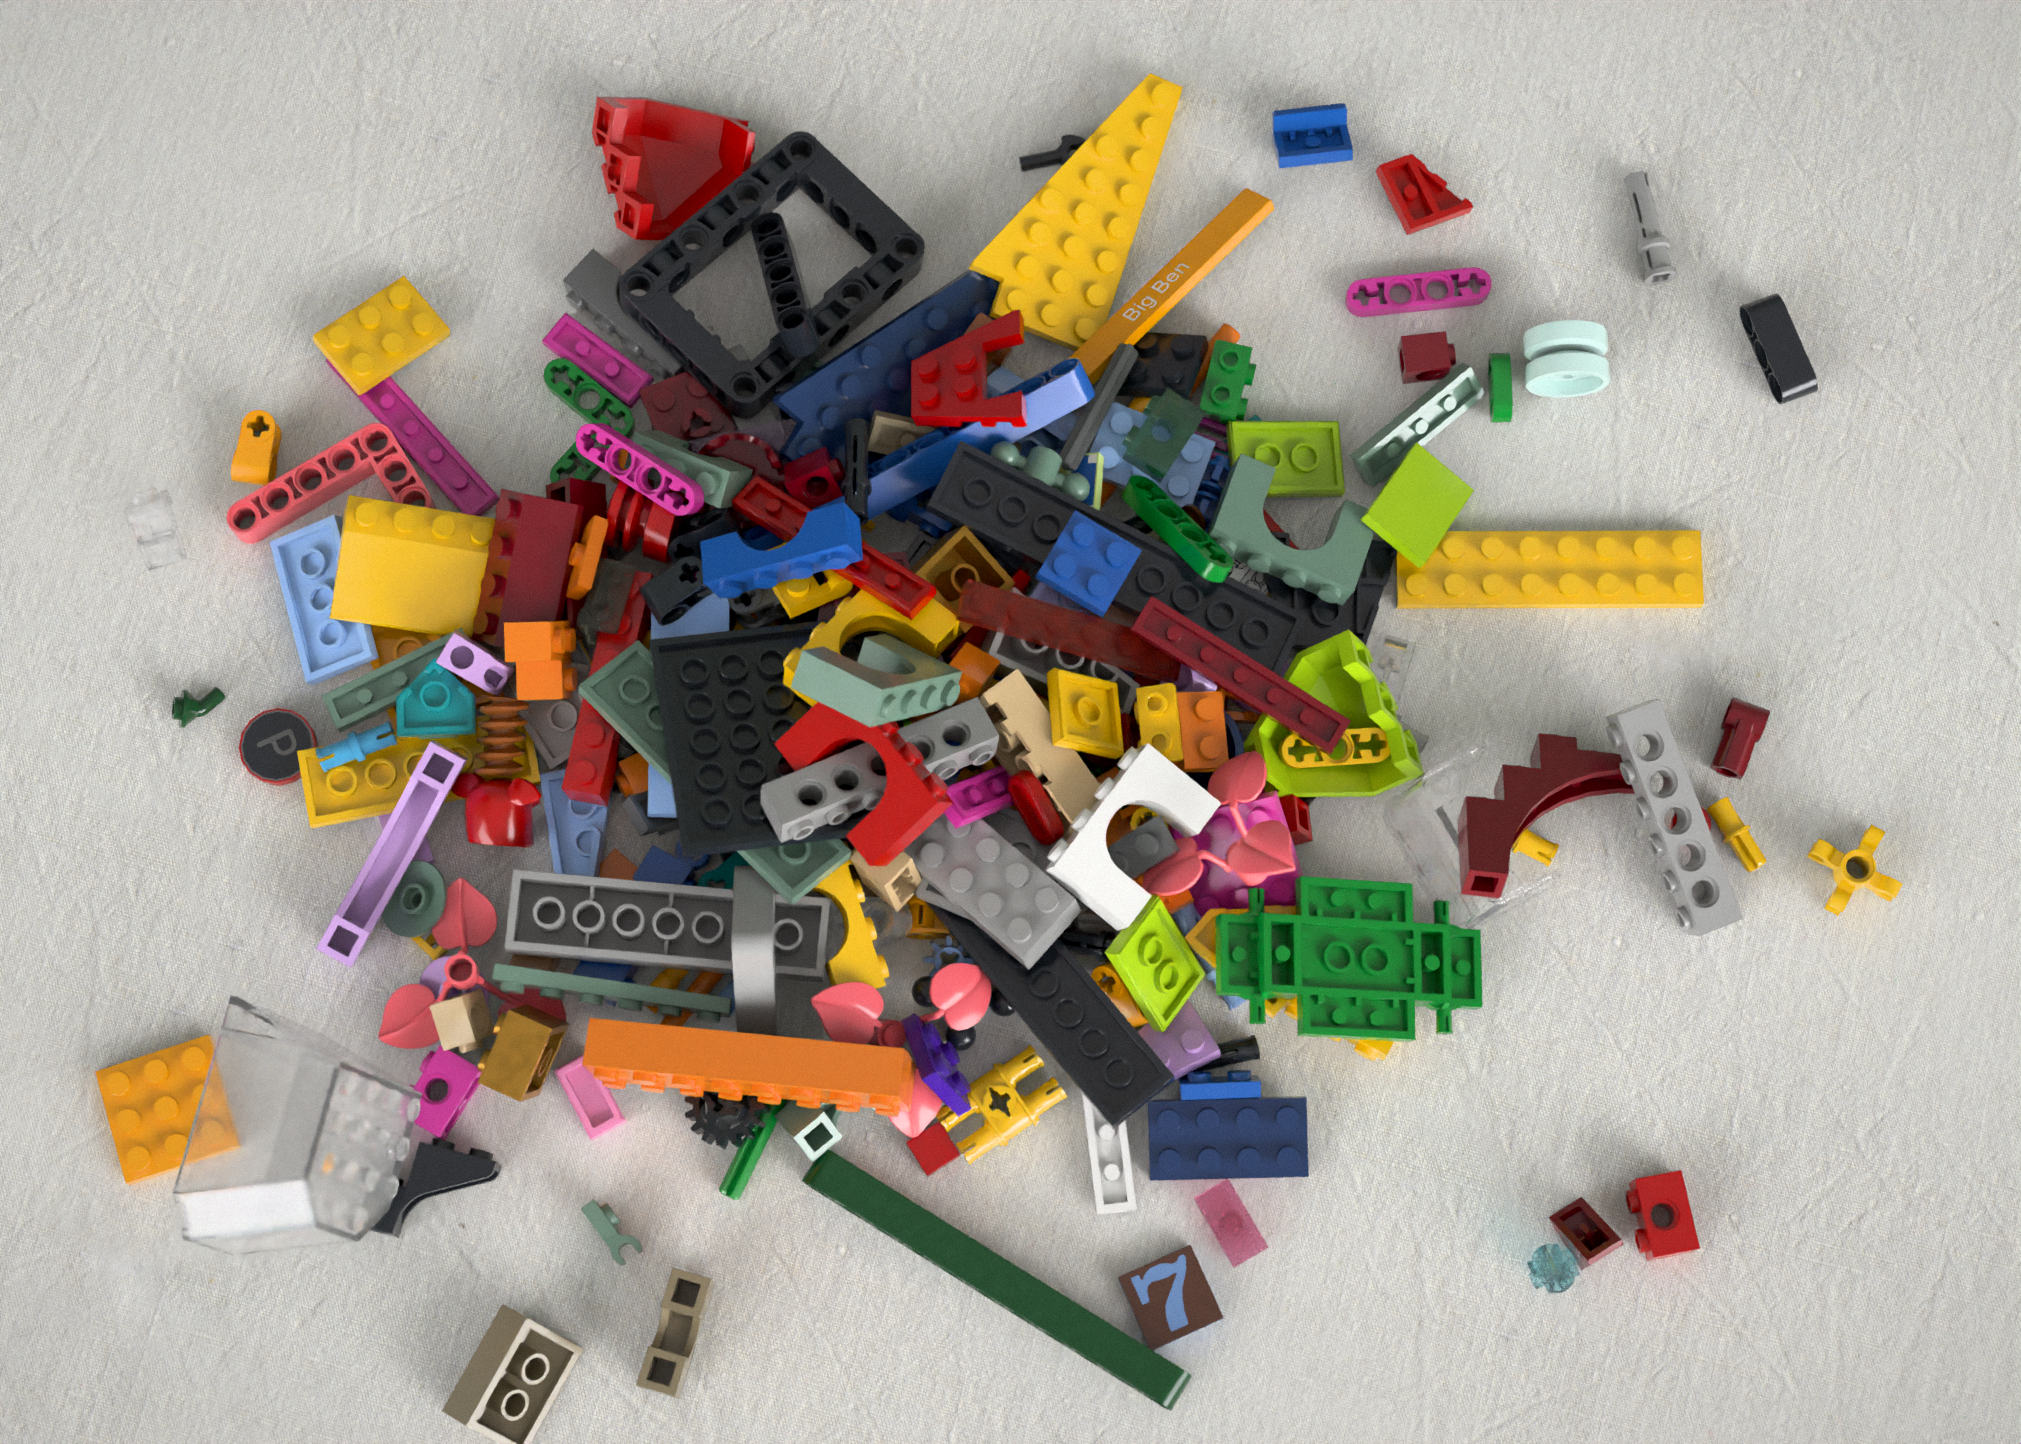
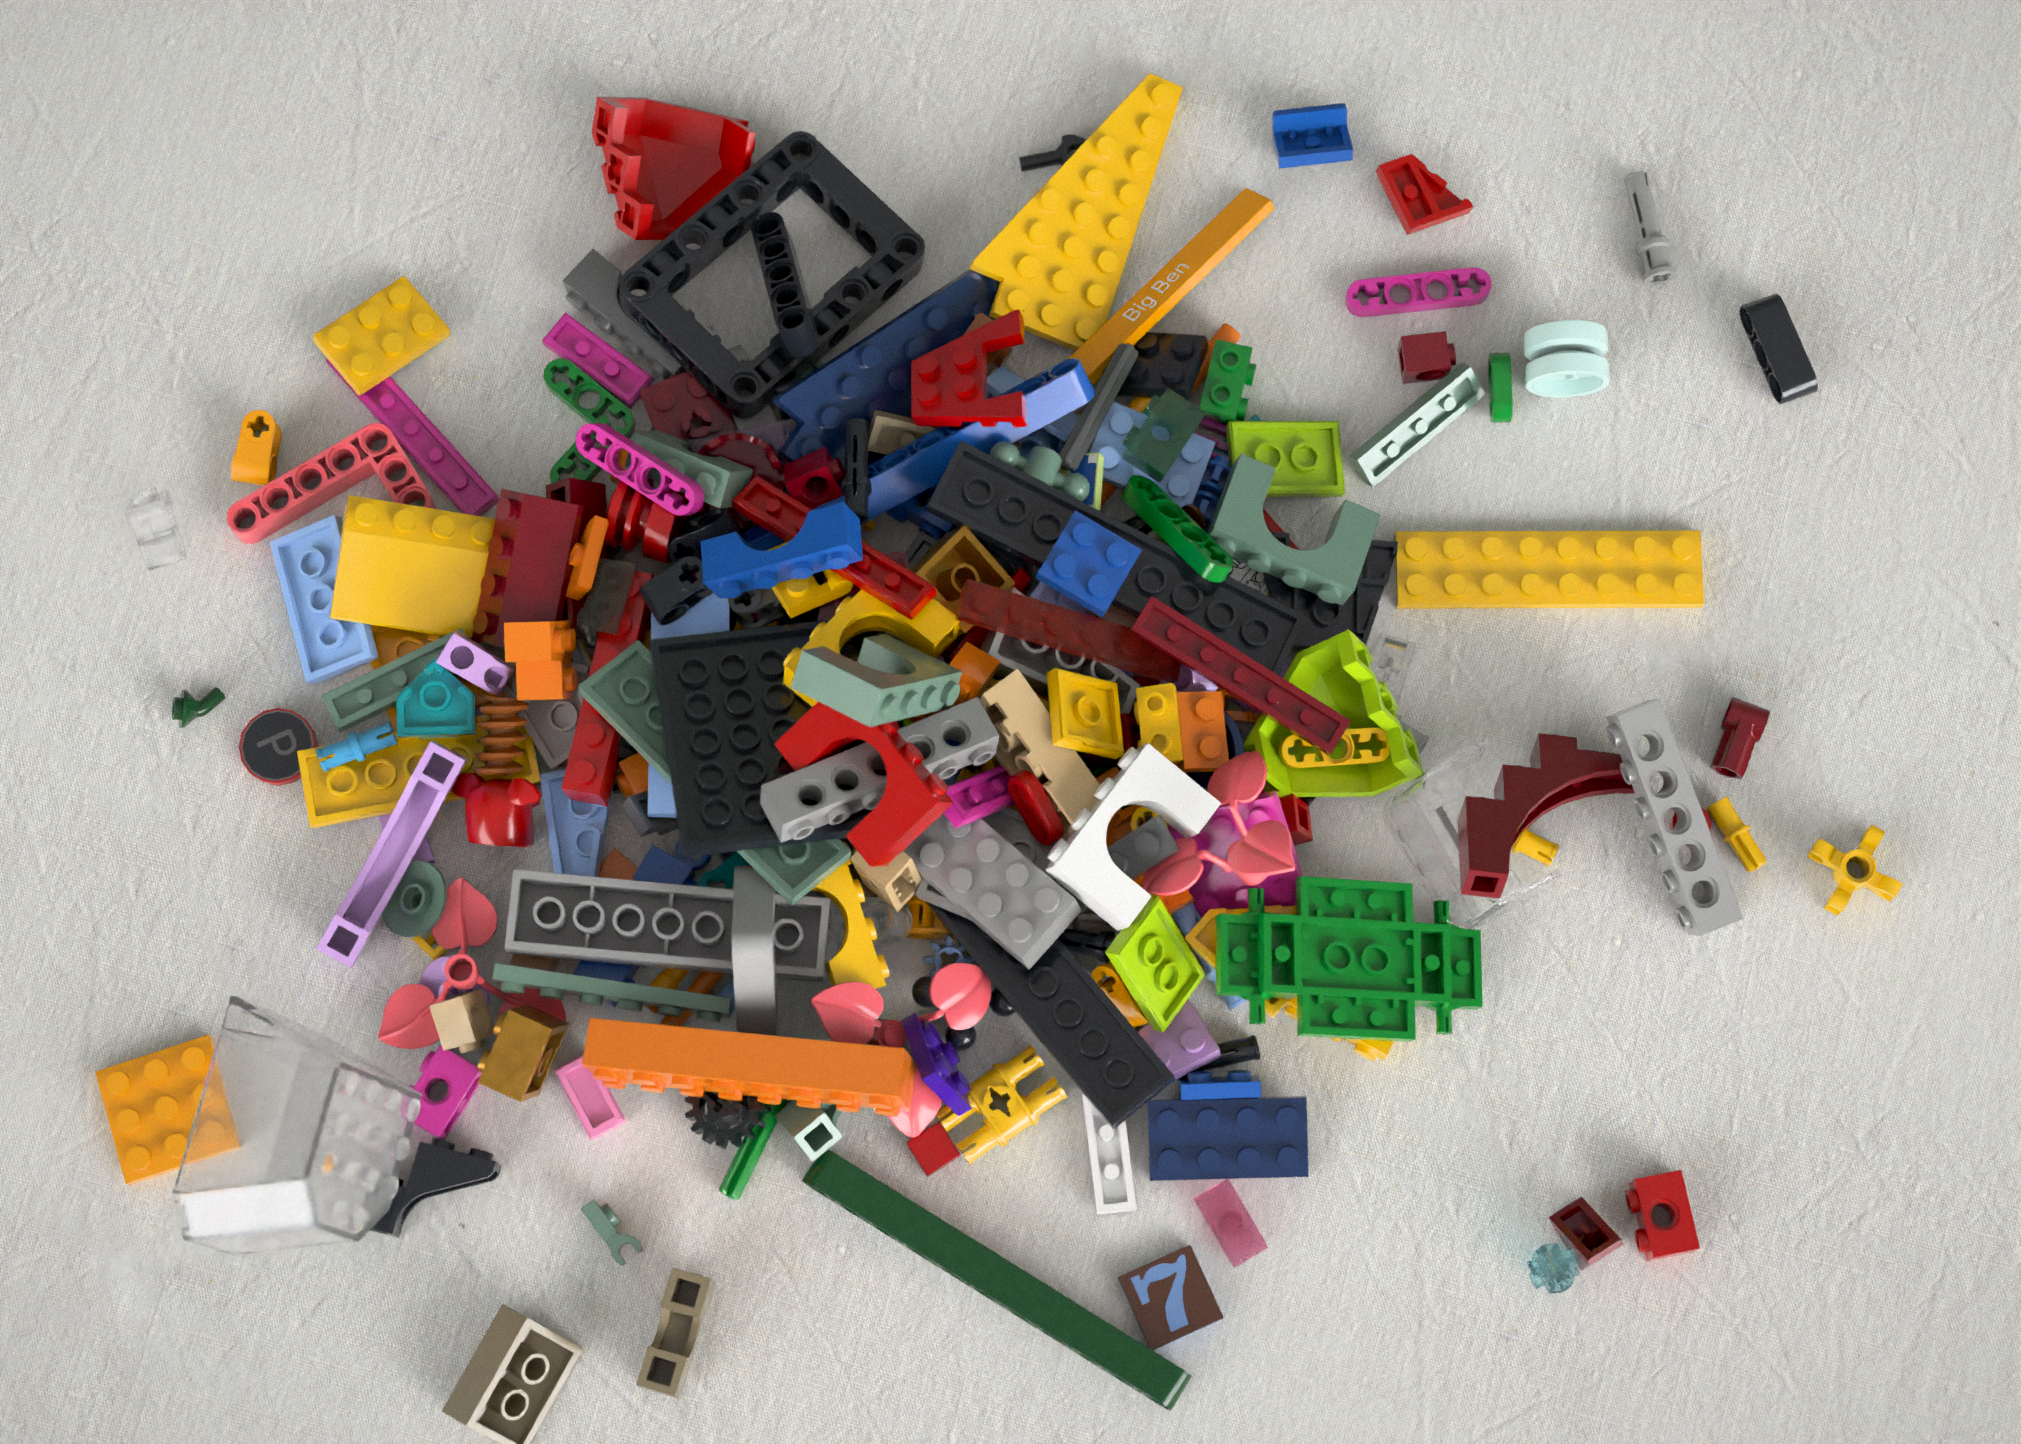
(1417, 505): lime tile -> none

